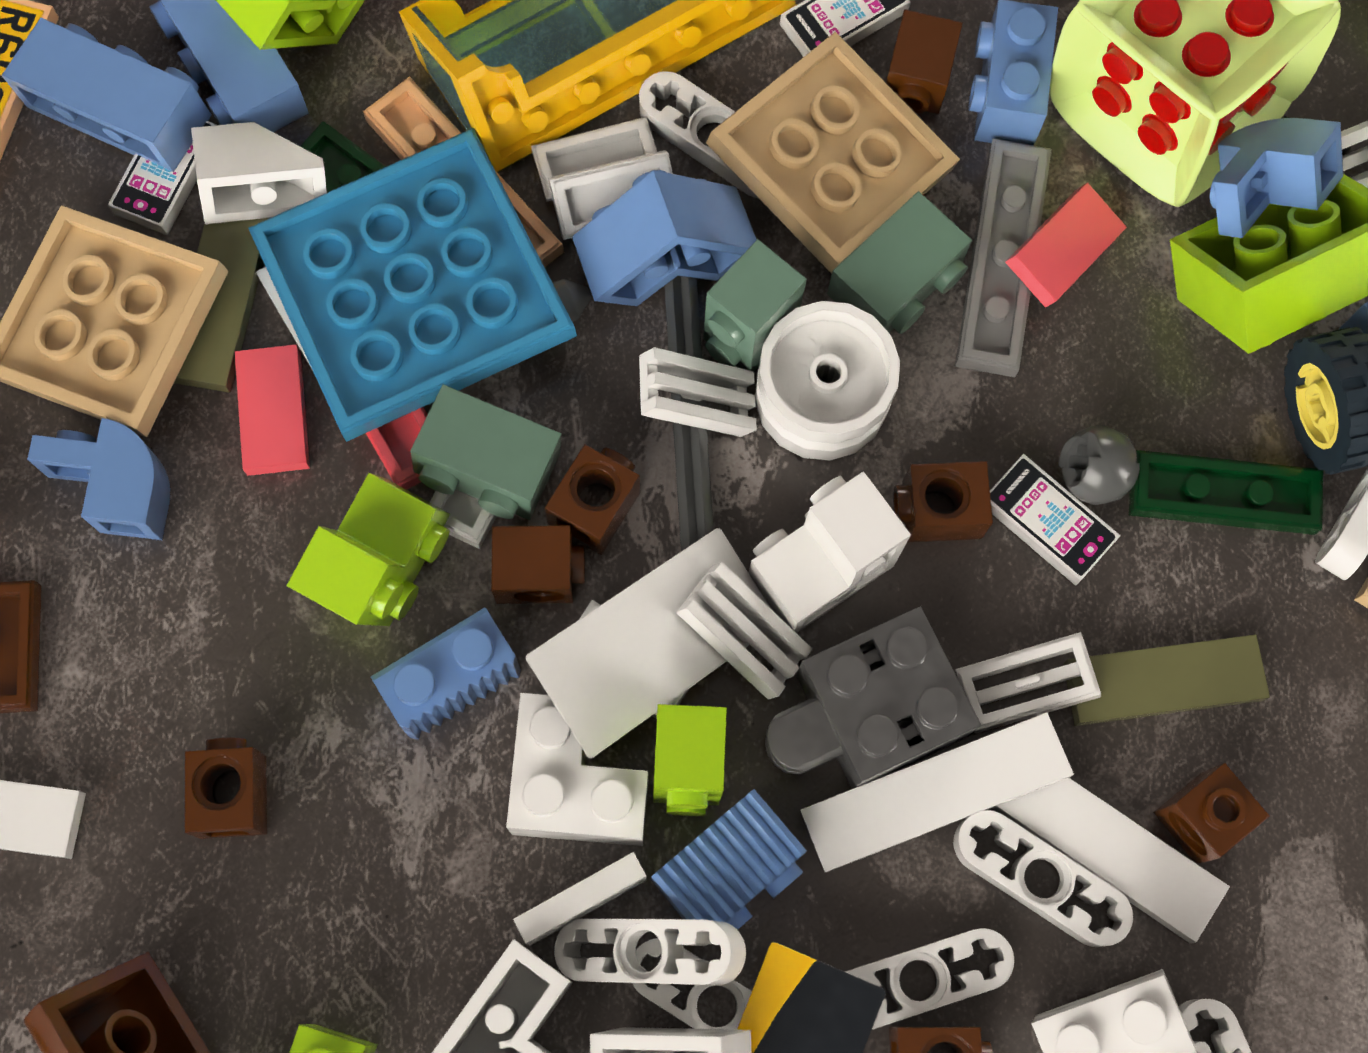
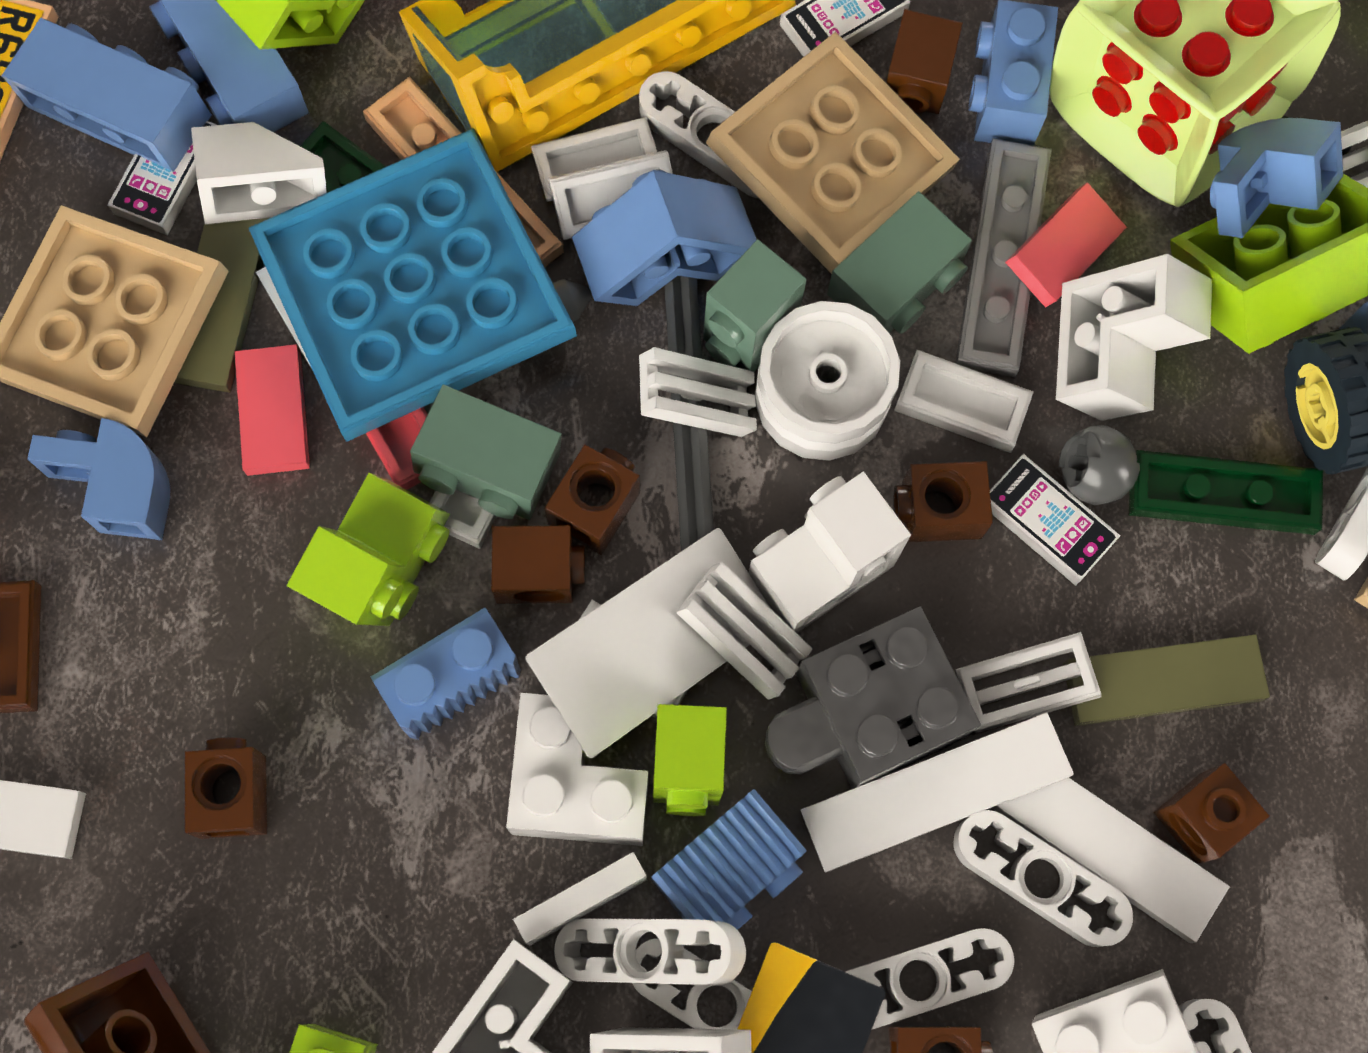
(964, 401): none -> white tile
(1116, 326): none -> white brick

